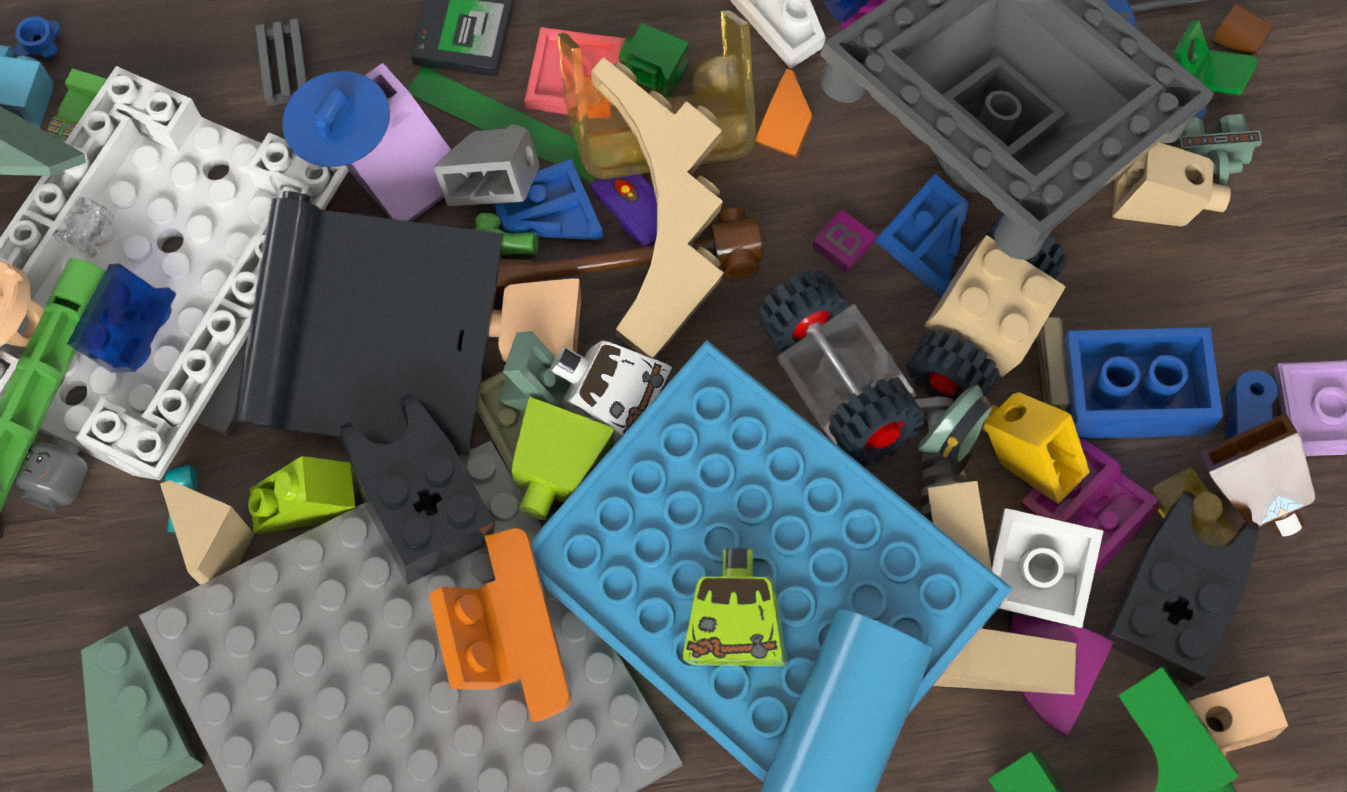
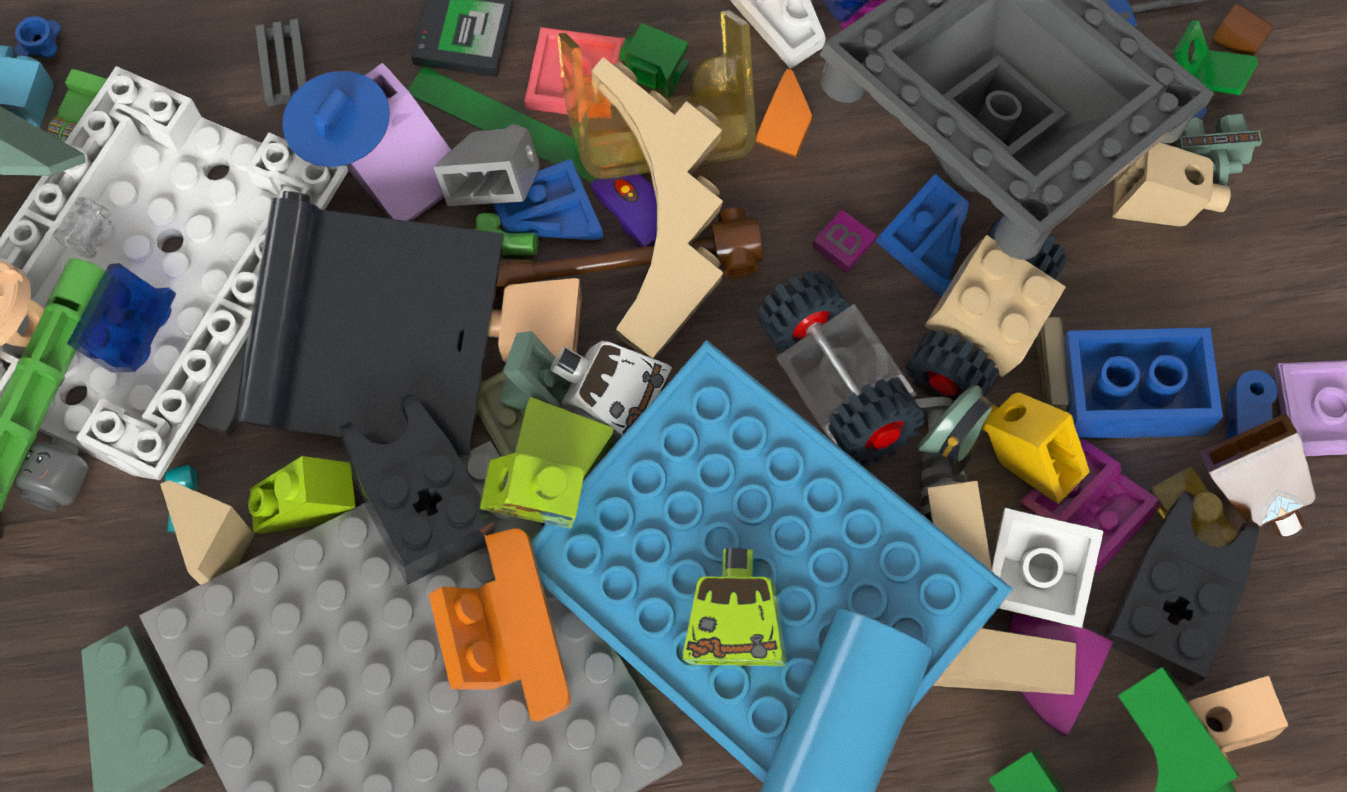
(534, 489): none -> lime torso

